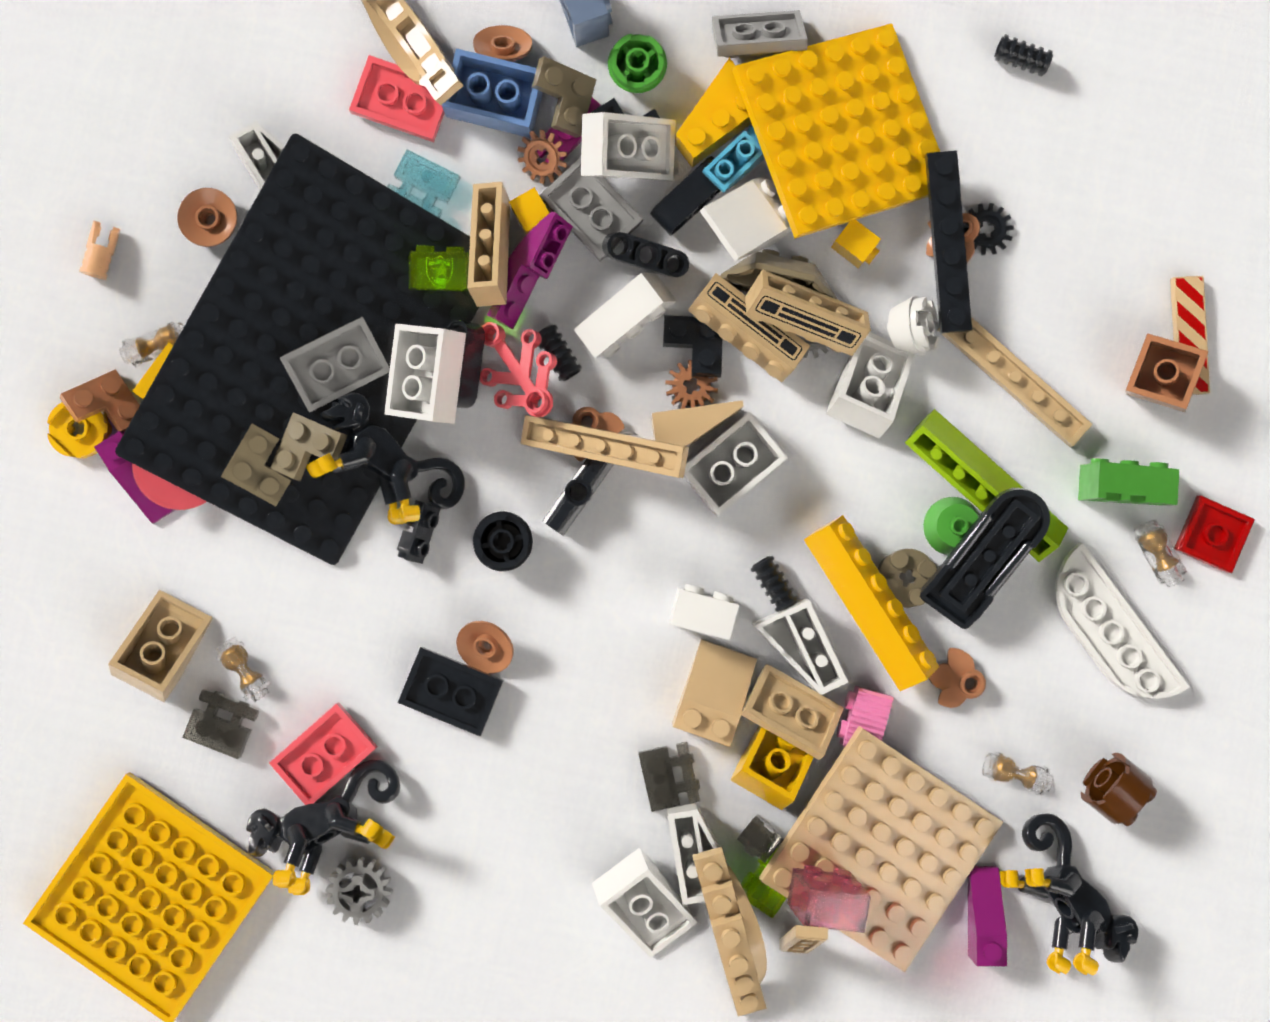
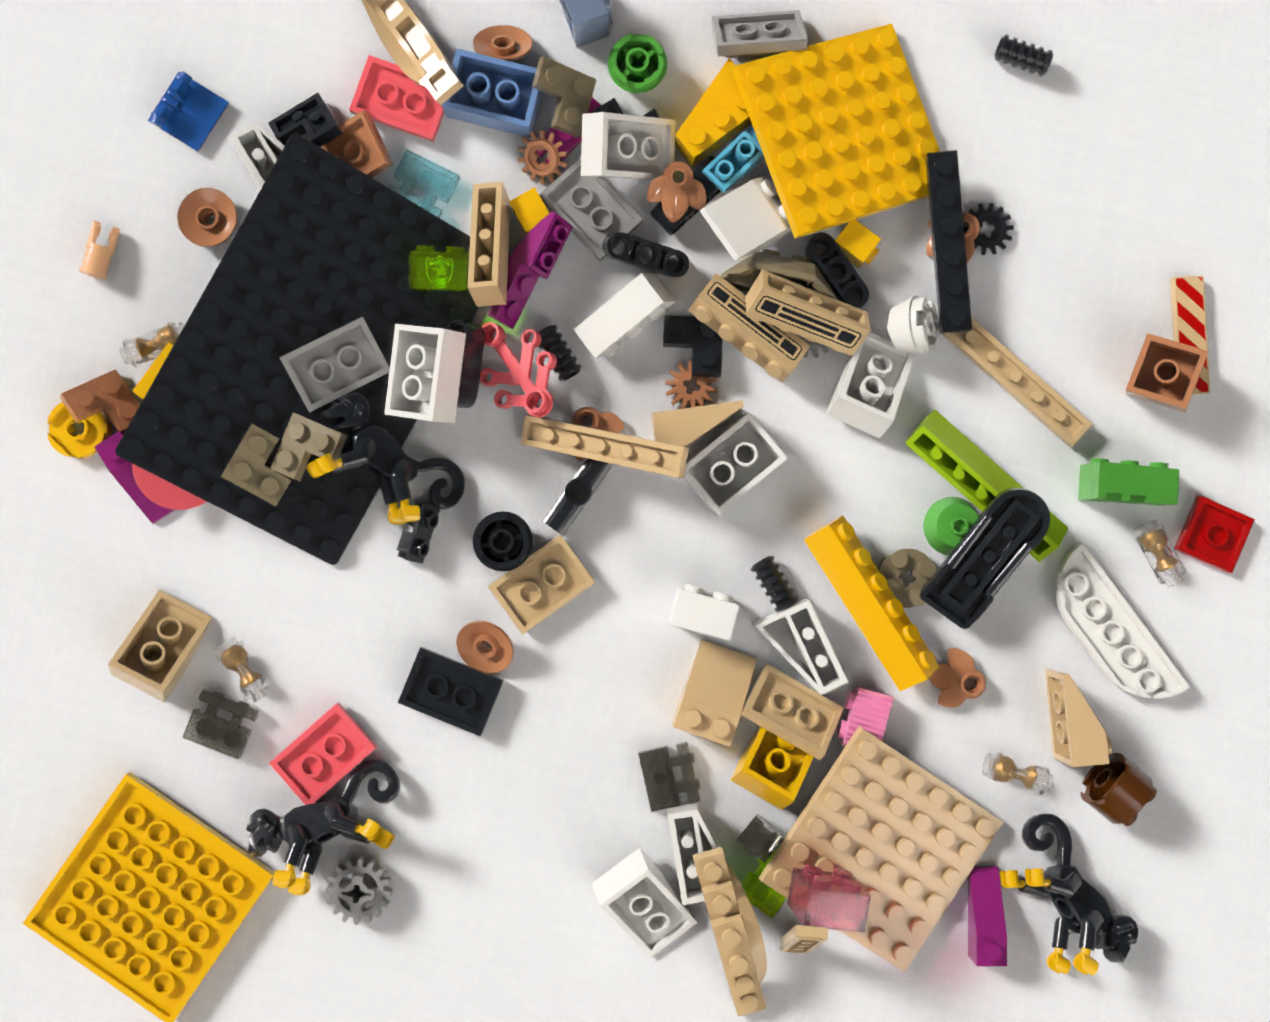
(188, 111): none -> blue hinge
(307, 117): none -> black plate
(361, 145): none -> nougat plate
(541, 584): none -> tan plate
(677, 196): none -> nougat plate
(836, 258): none -> black beam
(1075, 730): none -> tan slope

